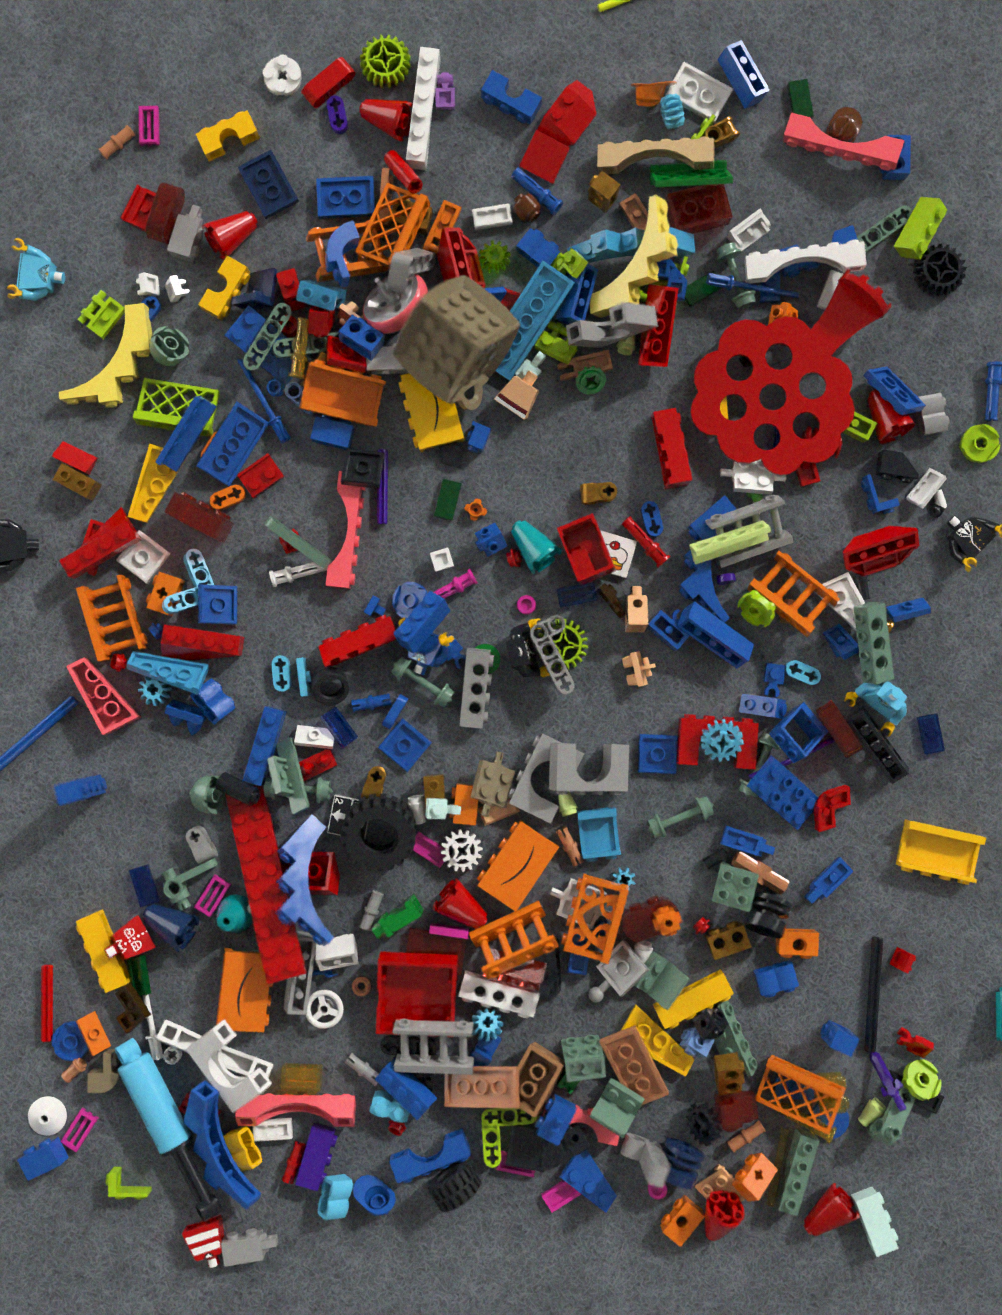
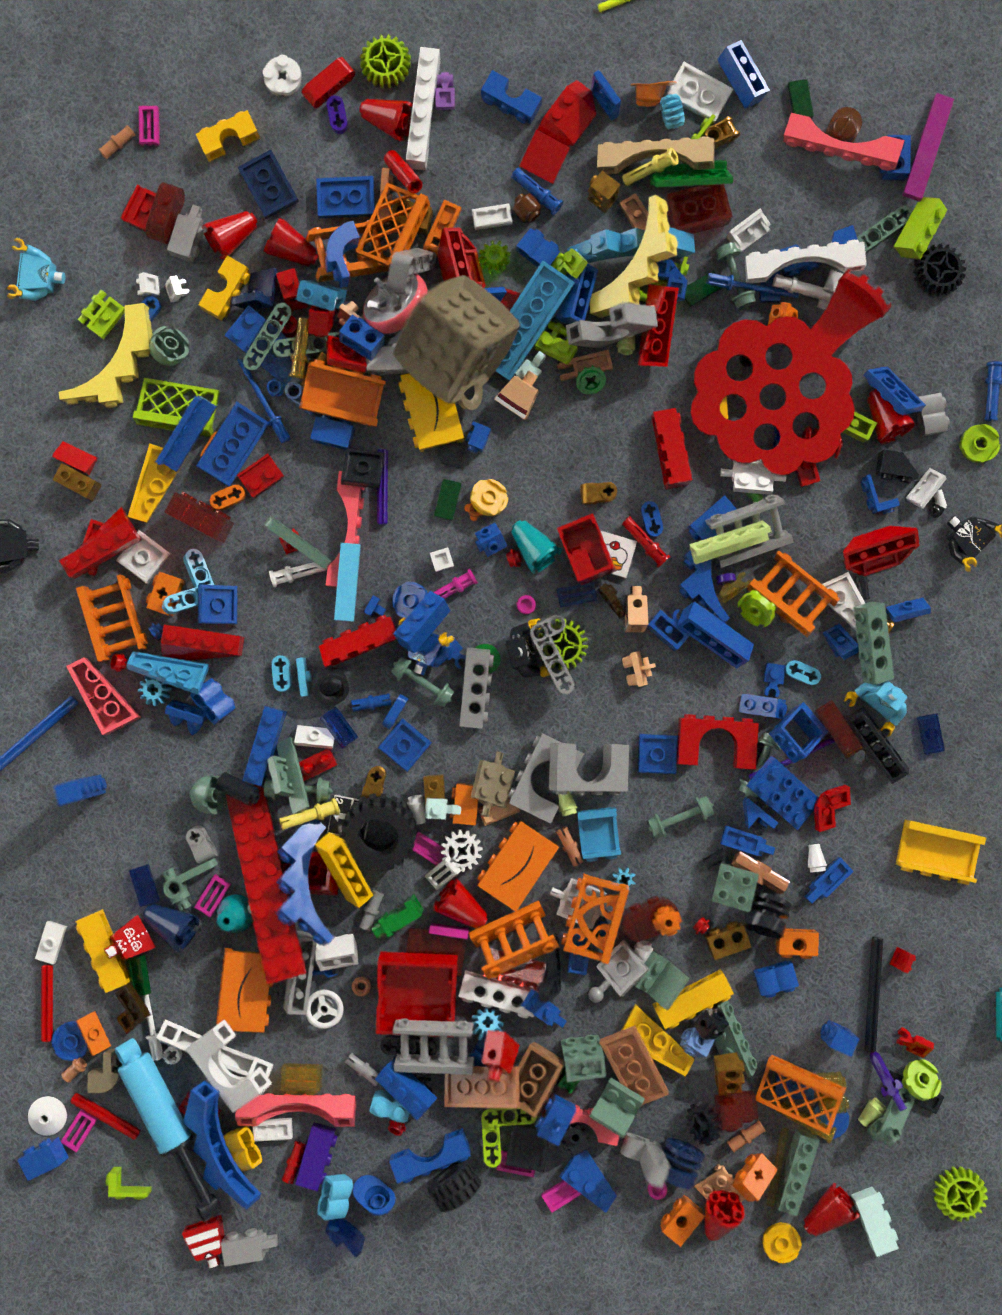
(50, 942): none -> white plate
(105, 1116): none -> red axle
(290, 245): none -> red cone
(318, 812): none -> light yellow pin
(344, 869): none -> yellow brick
(344, 1232): none -> clear blue slope
(347, 582): none -> medium azure tile
(450, 866): none -> white tile
(489, 497): none -> yellow tile
(499, 1054): none -> red torso
(544, 1011): none -> blue hinge
(605, 95): none -> blue tile
(658, 164): none -> light yellow pin
(728, 745): medium azure gear -> none
(730, 590): none -> clear yellow plate
(752, 812): none -> blue slope
(777, 1237): none -> yellow tile
(797, 286): none -> white pin
(816, 859): none -> white cone
(928, 147): none -> magenta tile
(946, 1200): none -> lime gear

